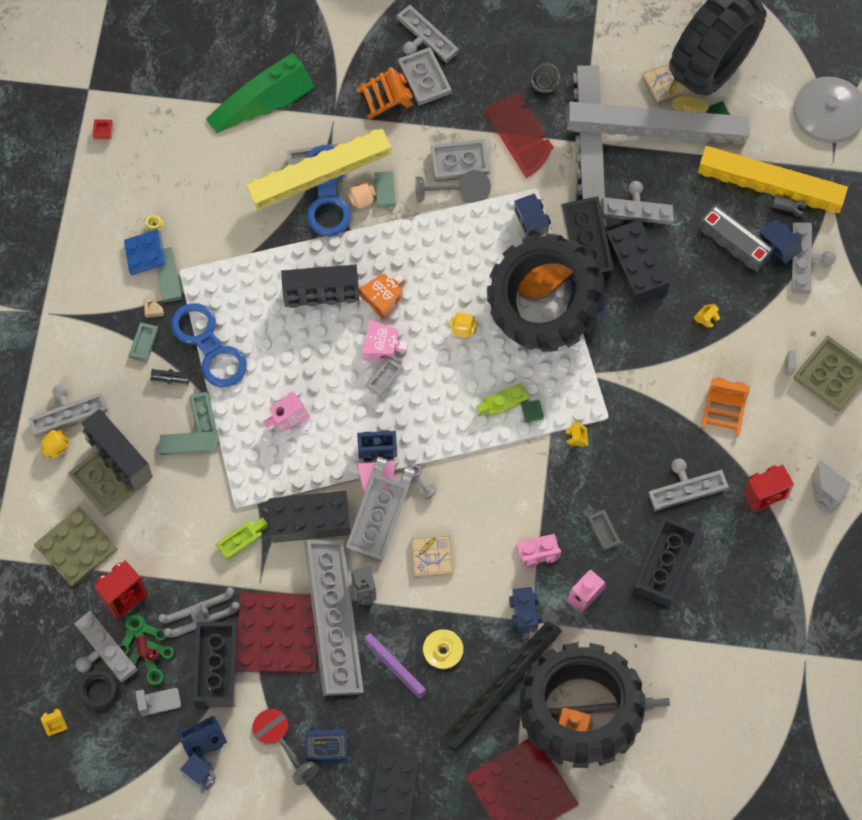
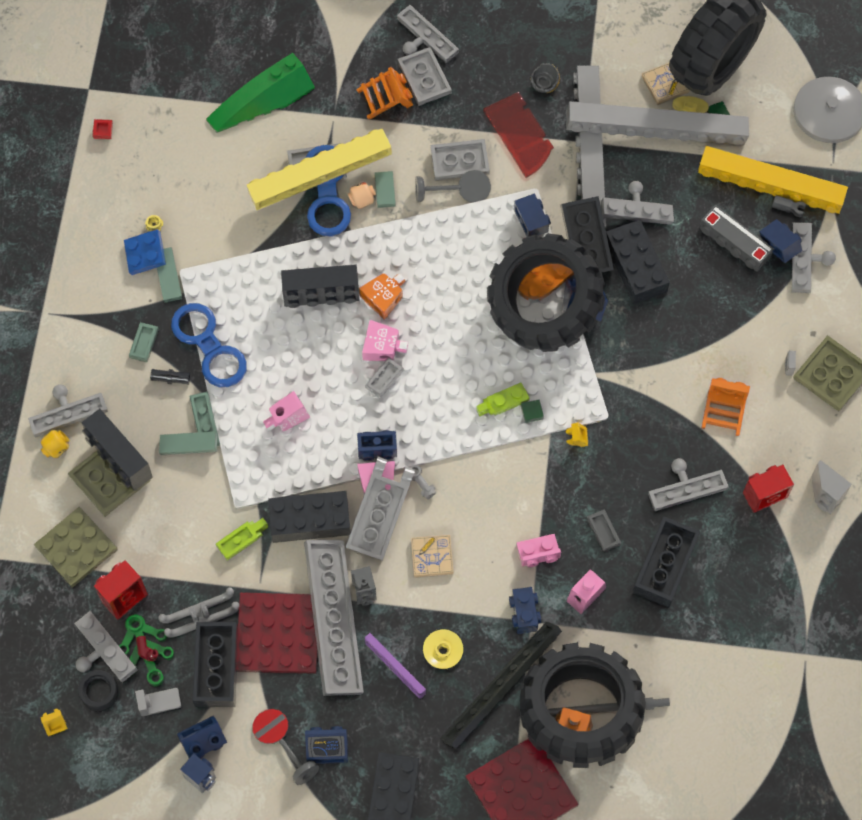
(152, 308): tan tile -> none
(463, 324): yellow head -> none
(705, 315): yellow tile -> none

